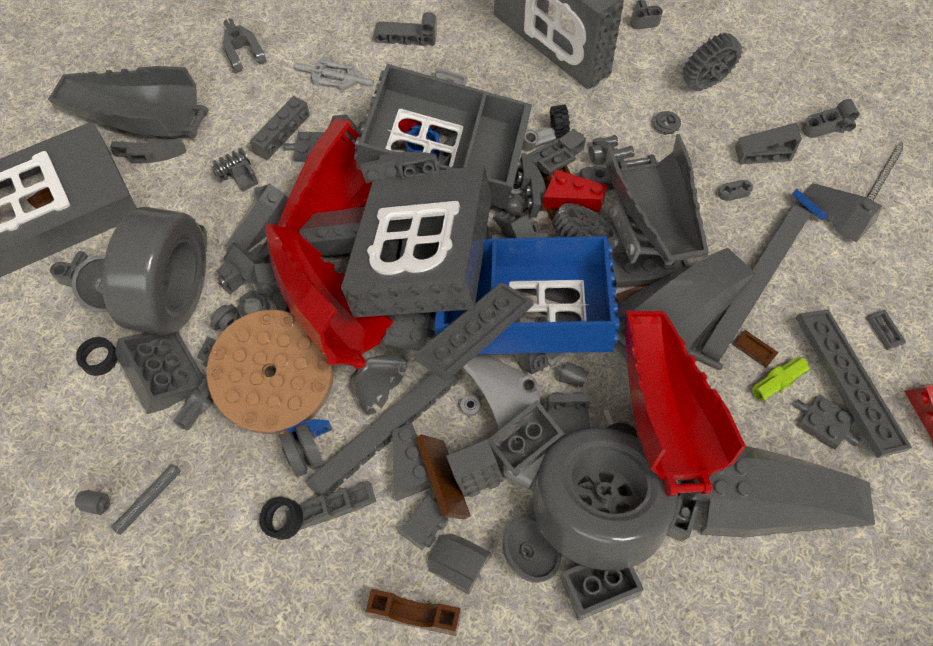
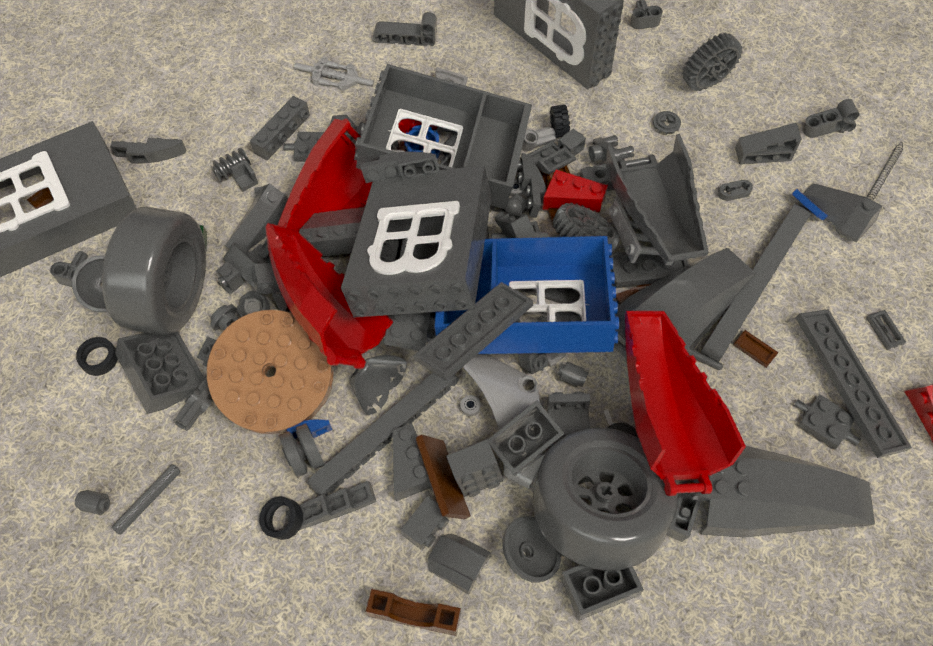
(136, 101): dark grey windscreen -> none
(236, 38): dark grey piece -> none
(780, 378): lime piece -> none

